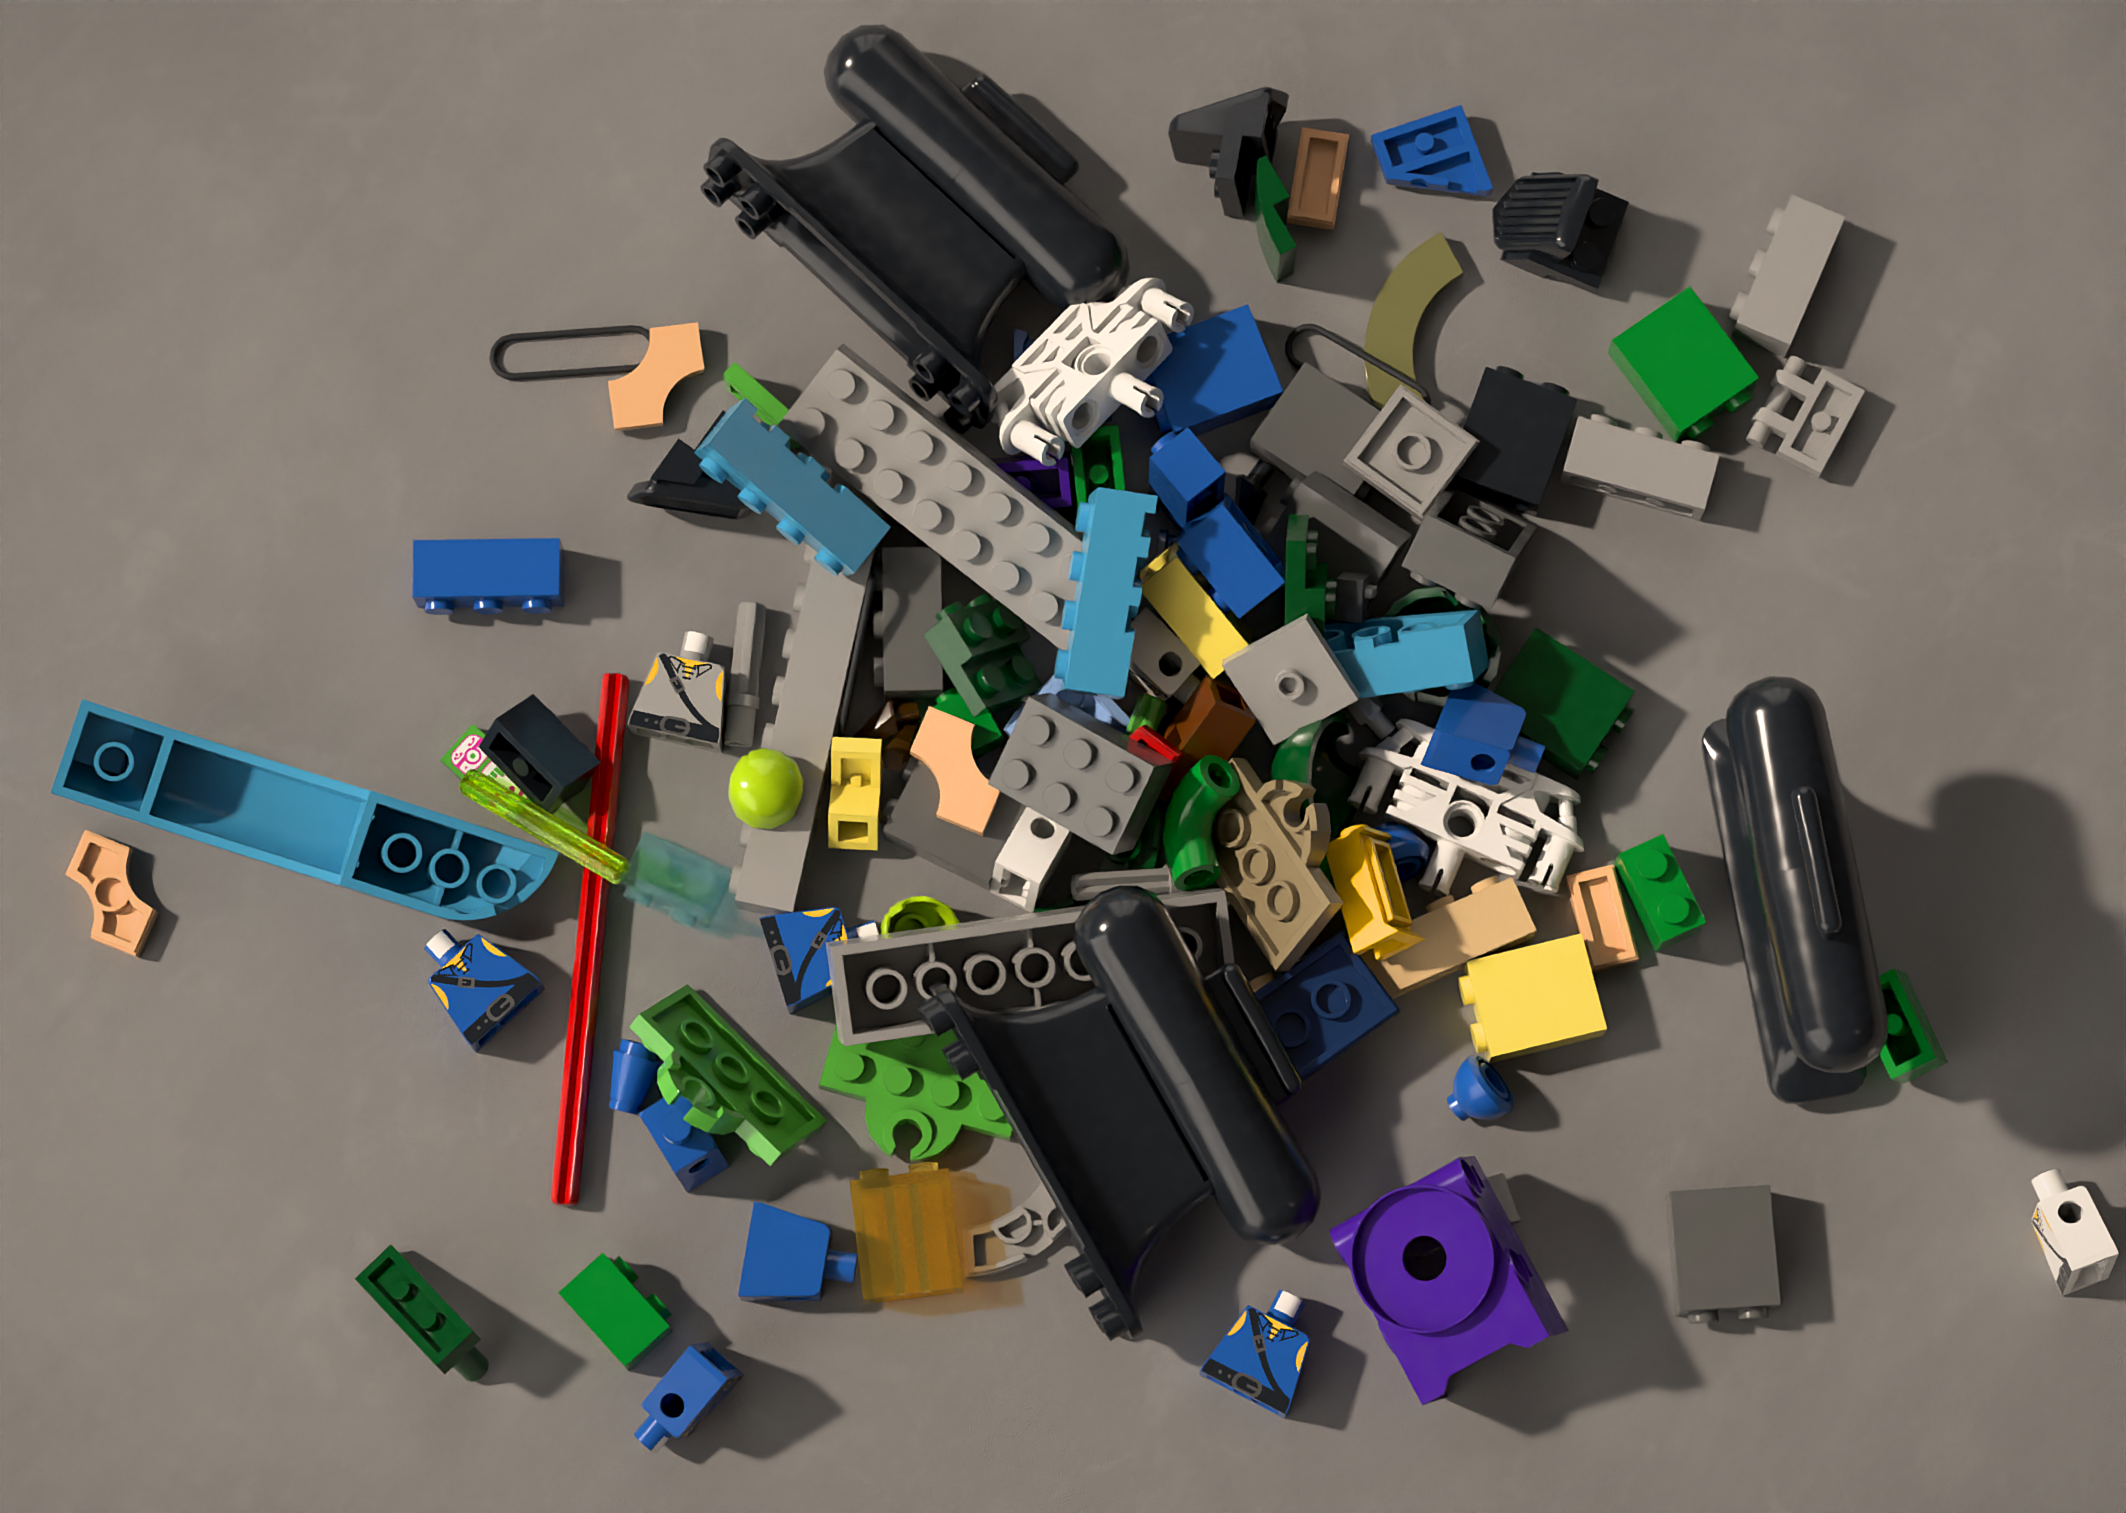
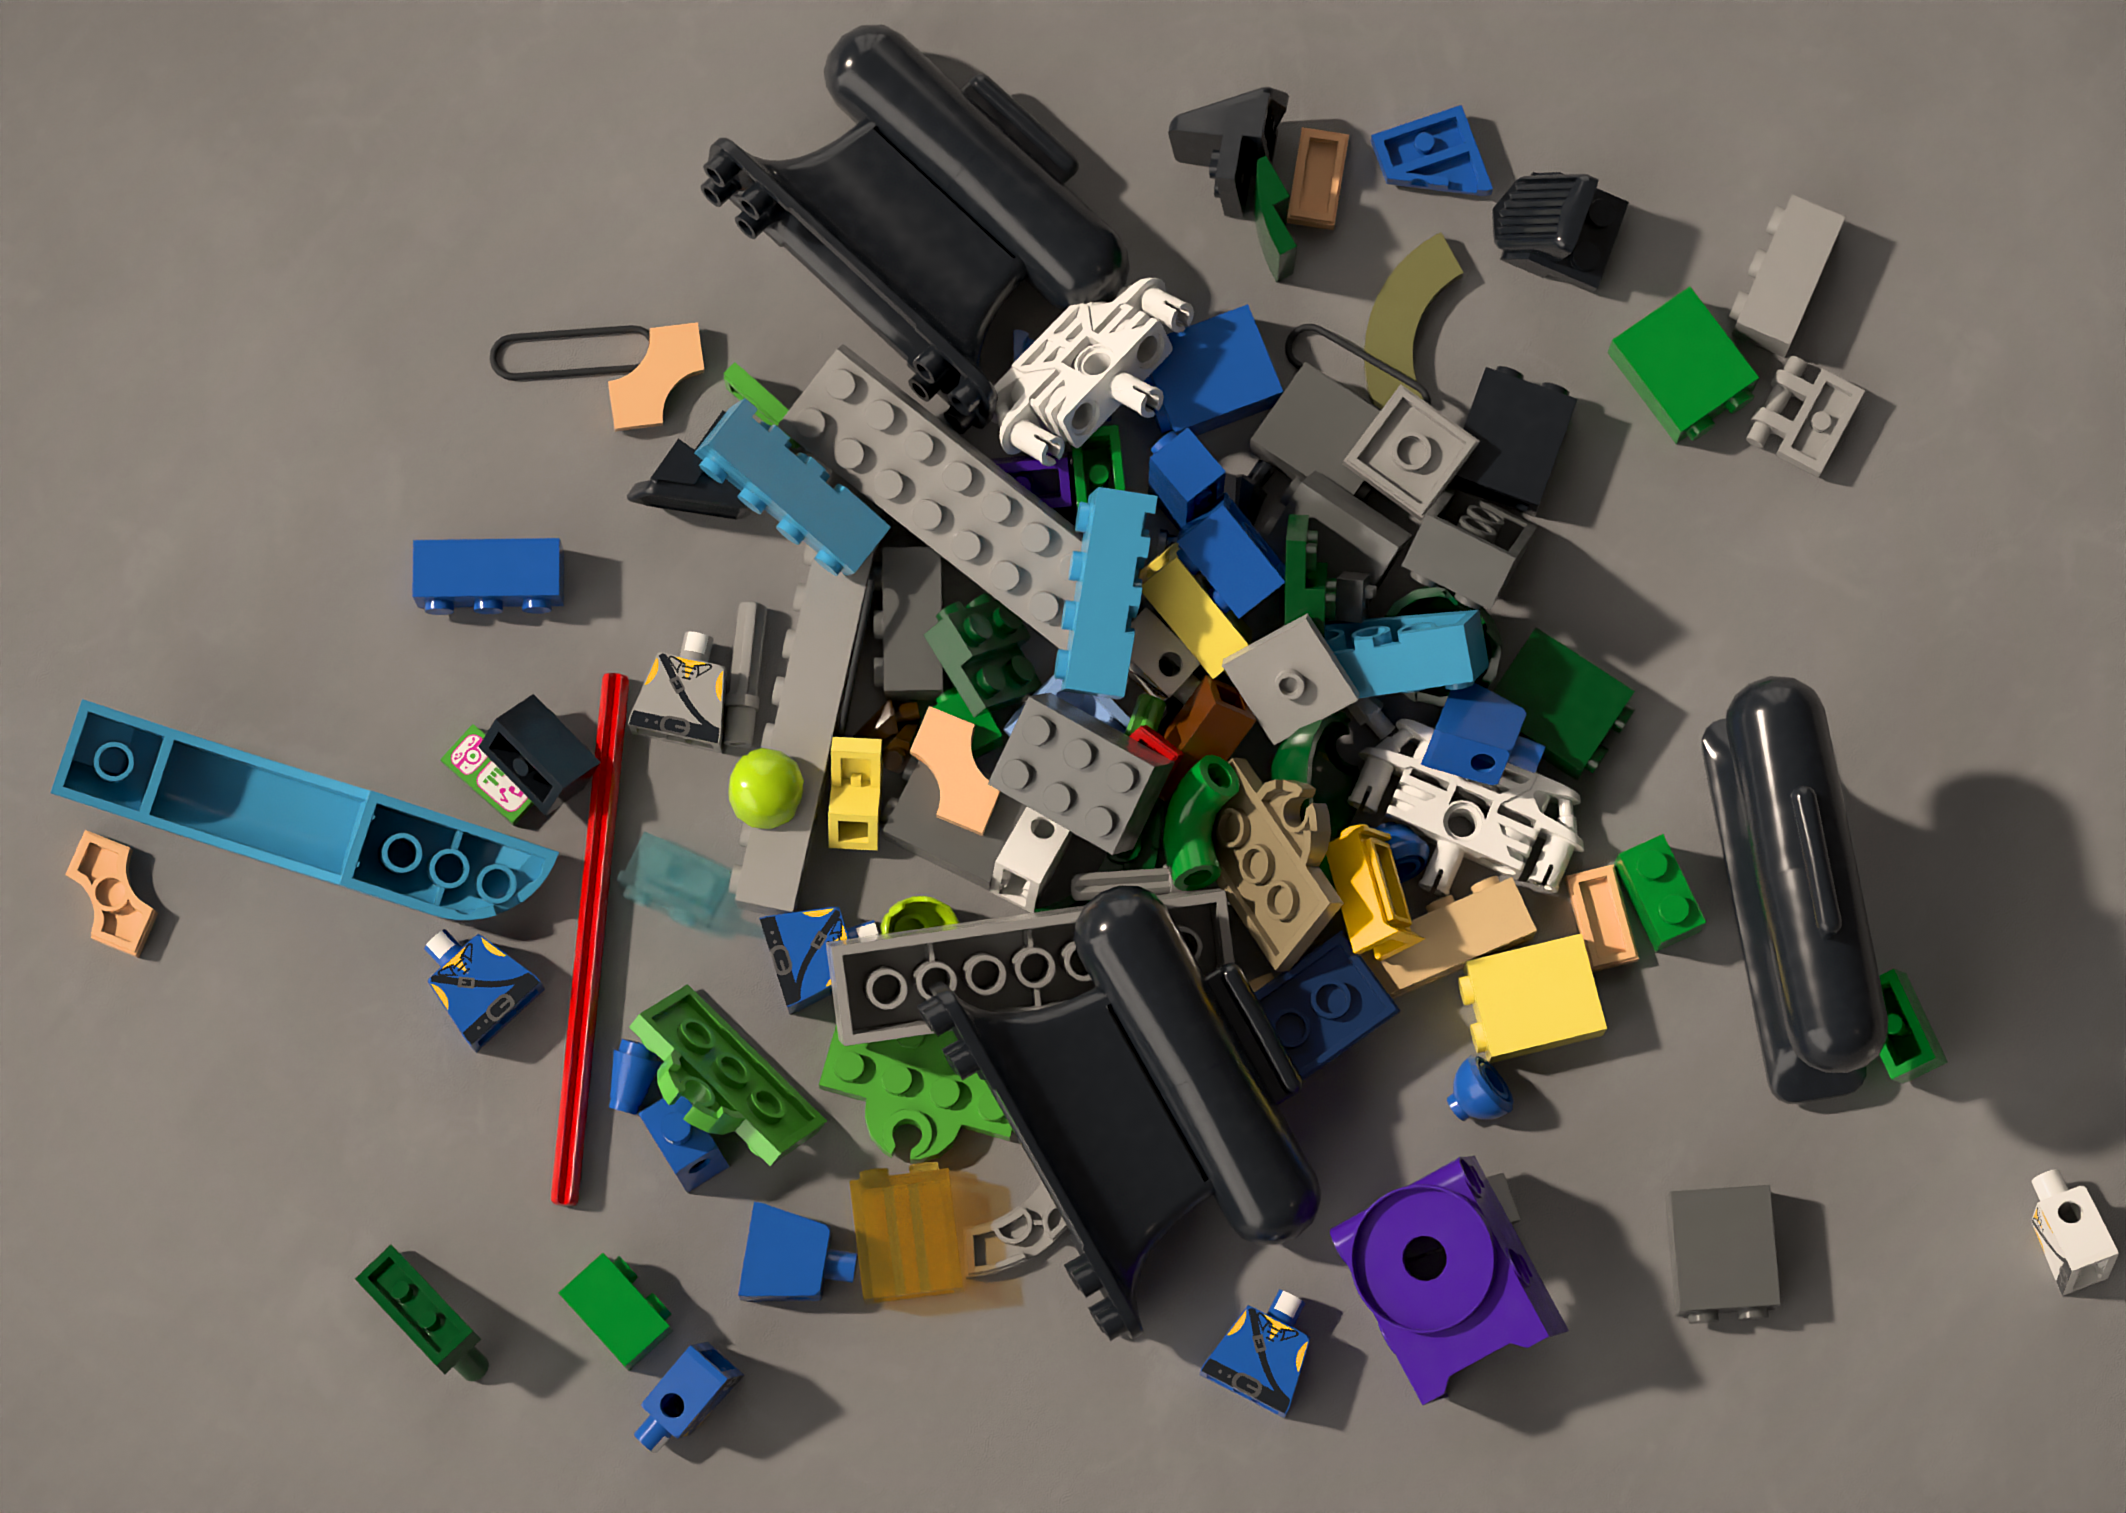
(544, 826): clear neon green axle -> none
(1639, 467): light grey brick -> none

